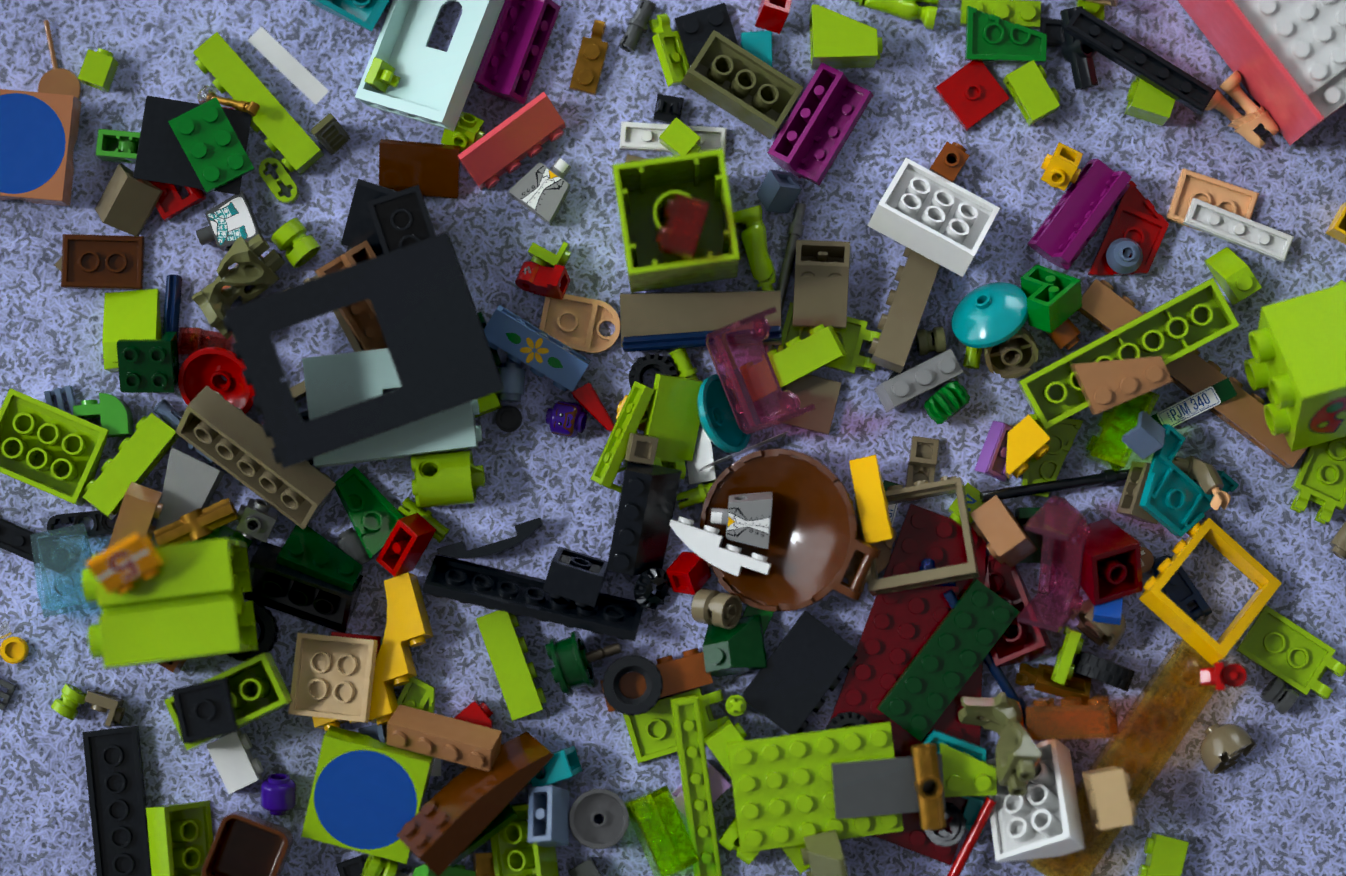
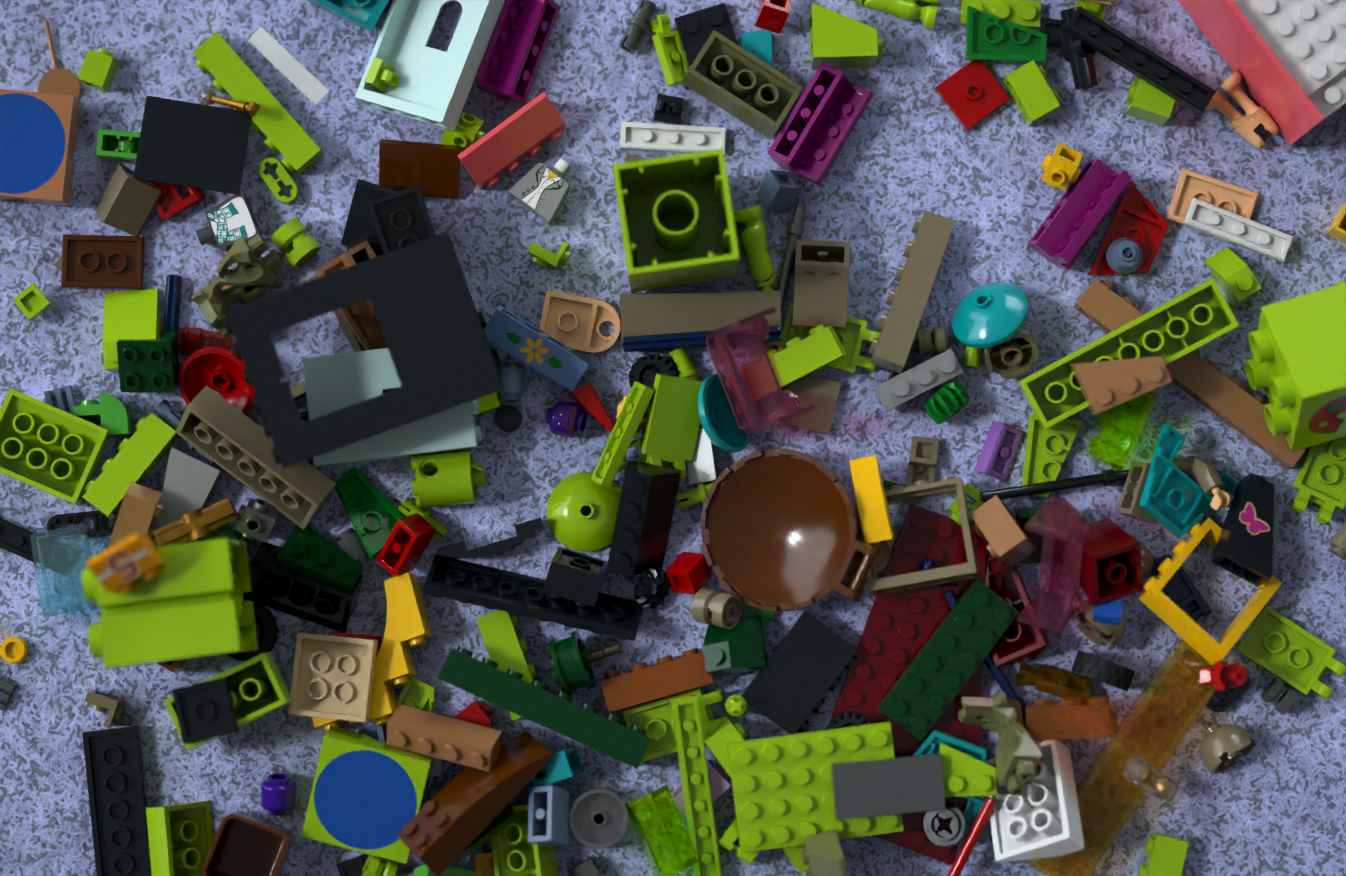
(32, 302): none -> lime tile
(69, 701): lime wheel -> none
(211, 145): green plate -> none
(235, 761): white brick -> none
(330, 134): olive slope -> none
(543, 280): red leg -> none
(544, 708): none -> dark green brick
(565, 517): none -> lime dish
(590, 61): pearl gold plate -> none
(641, 448): dark tan tile -> none
(653, 685): black tyre -> none
(680, 138): lime brick -> none
(683, 226): clear red brick -> none
(708, 544): white slope -> none
(743, 451): white sticker -> none
(746, 518): light grey torso -> none
(931, 803): pearl gold piece -> none
(933, 217): white slope -> none
(950, 161): dark orange brick -> none
(1023, 444): yellow slope -> none
(1050, 297): green brick -> none
(1065, 335): dark orange brick -> none
(1071, 645): lime wing -> none
(1109, 797): tan brick -> none
(1145, 437): sand blue panel -> none
(1162, 787): none -> clear piece
(1196, 404): sticker -> none
(1230, 697): none -> black beam
(1247, 533): none -> black slope

